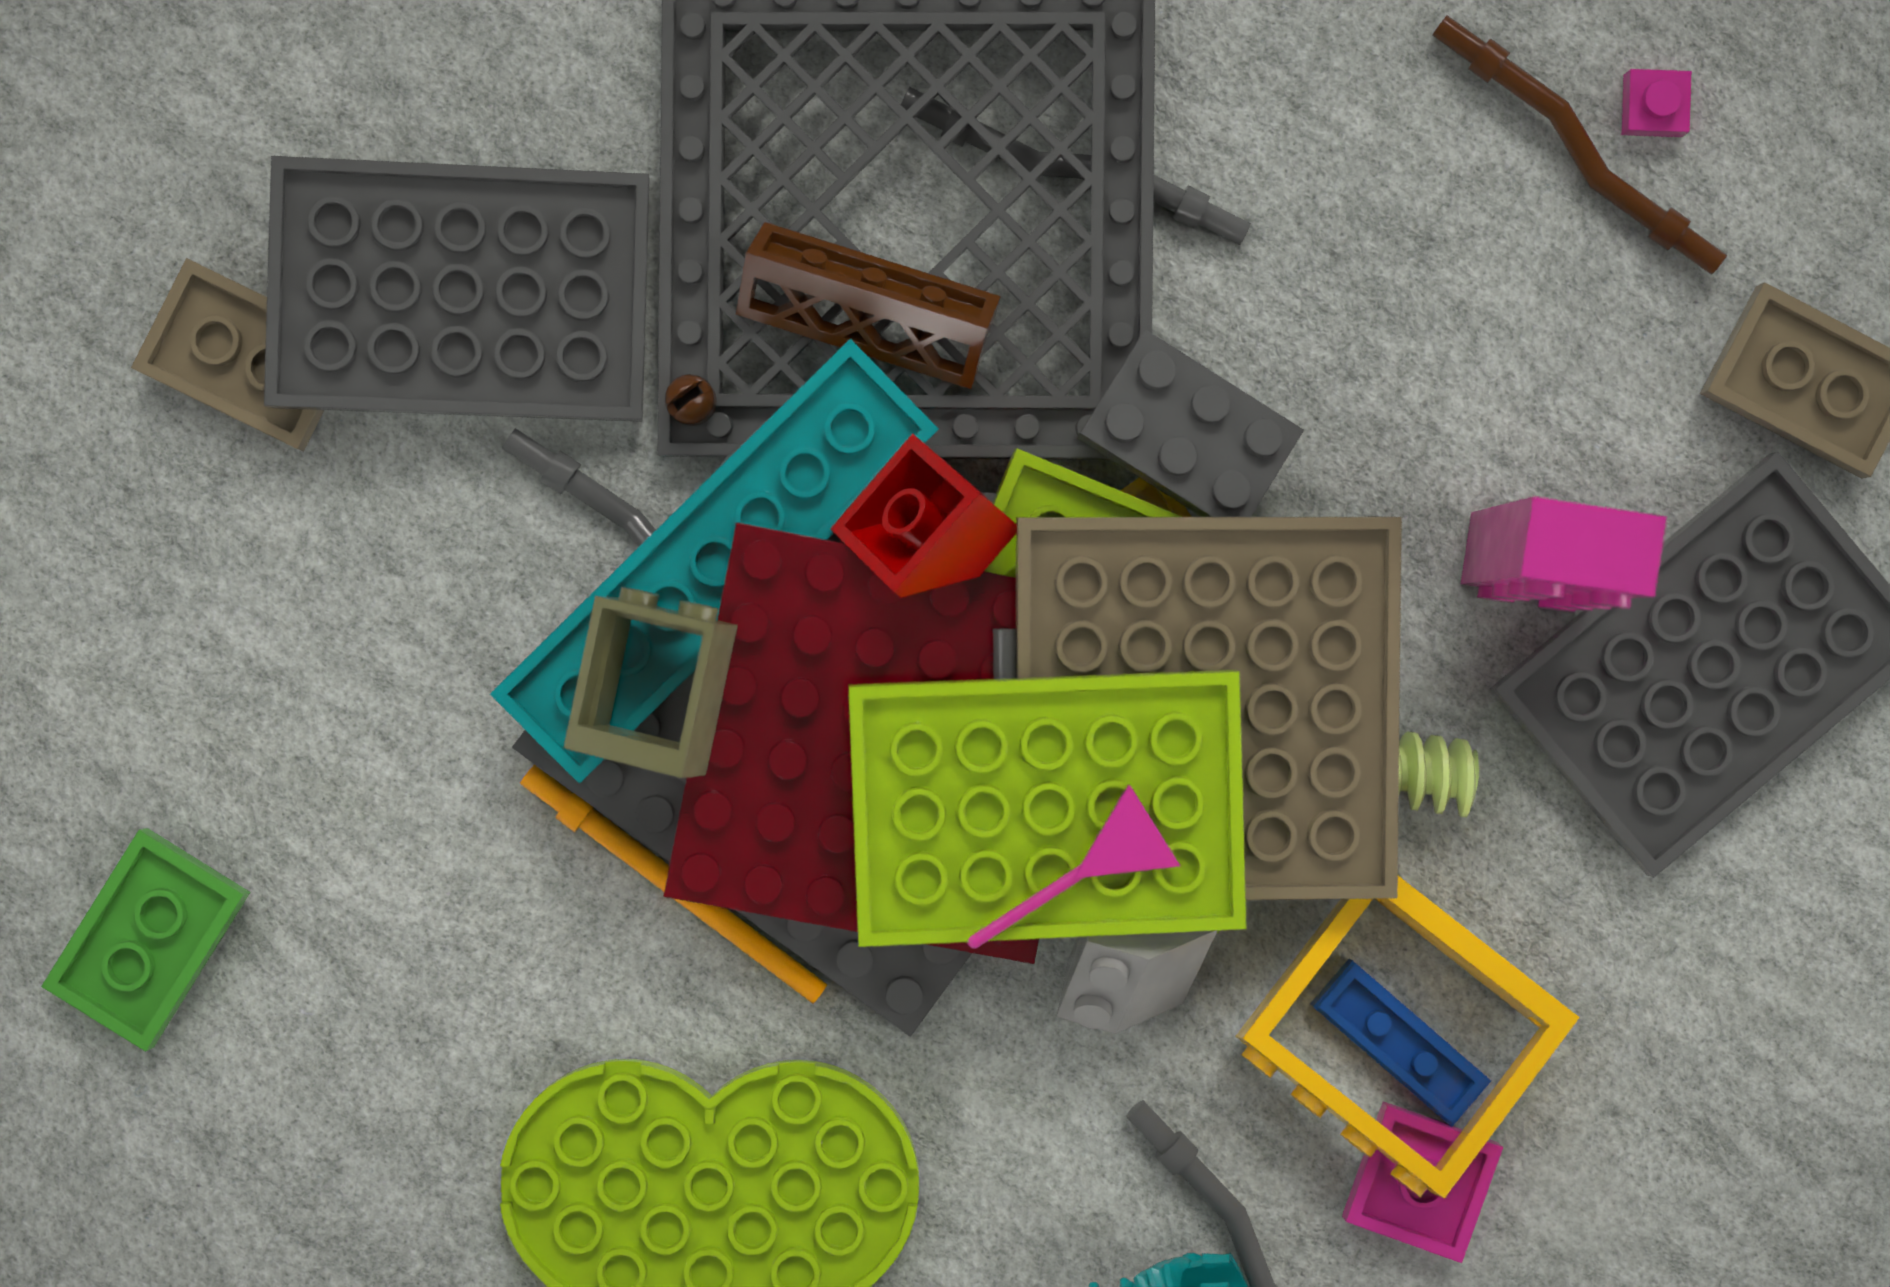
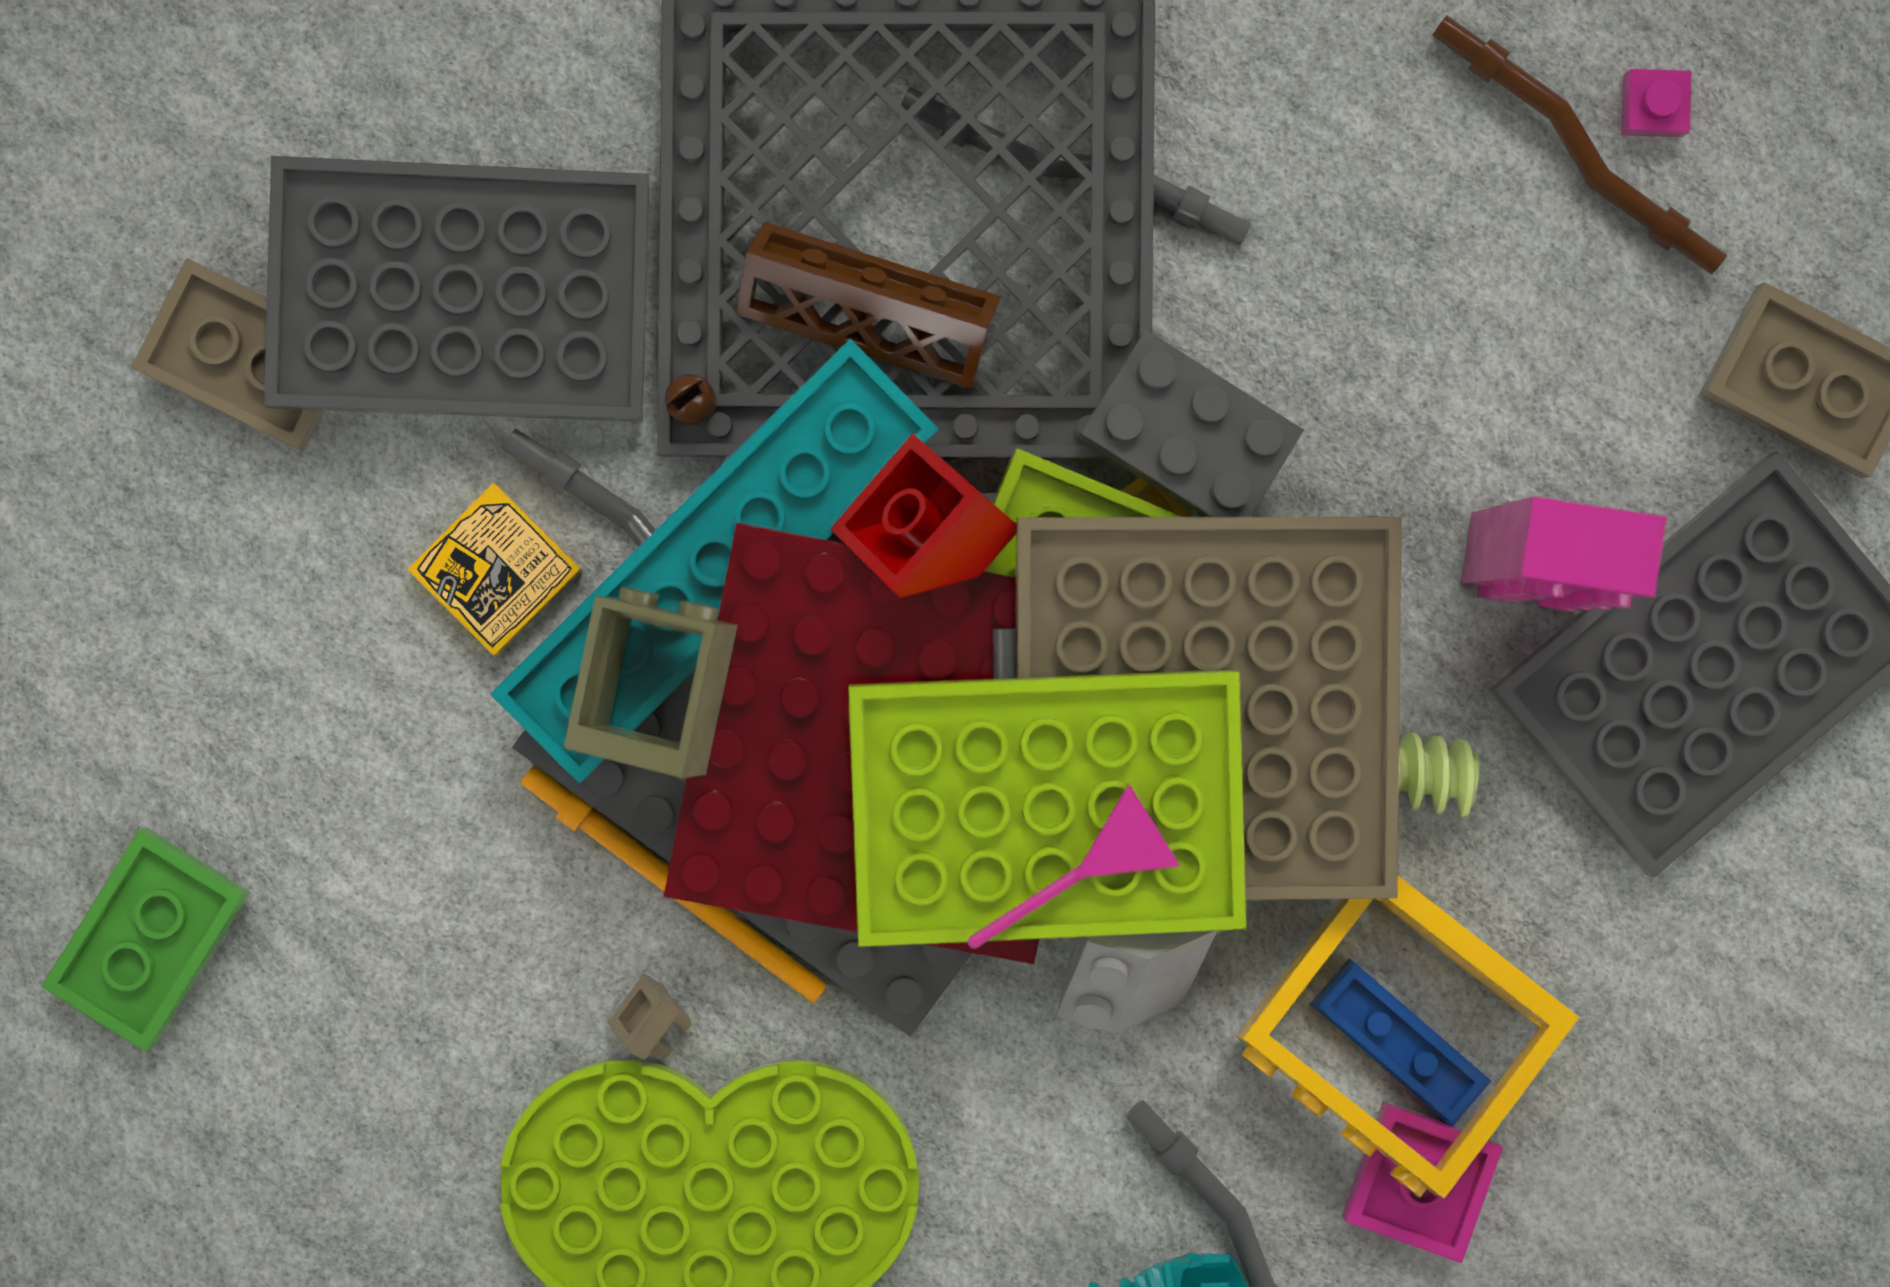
(495, 569): none -> tile
(646, 1017): none -> dark tan tile

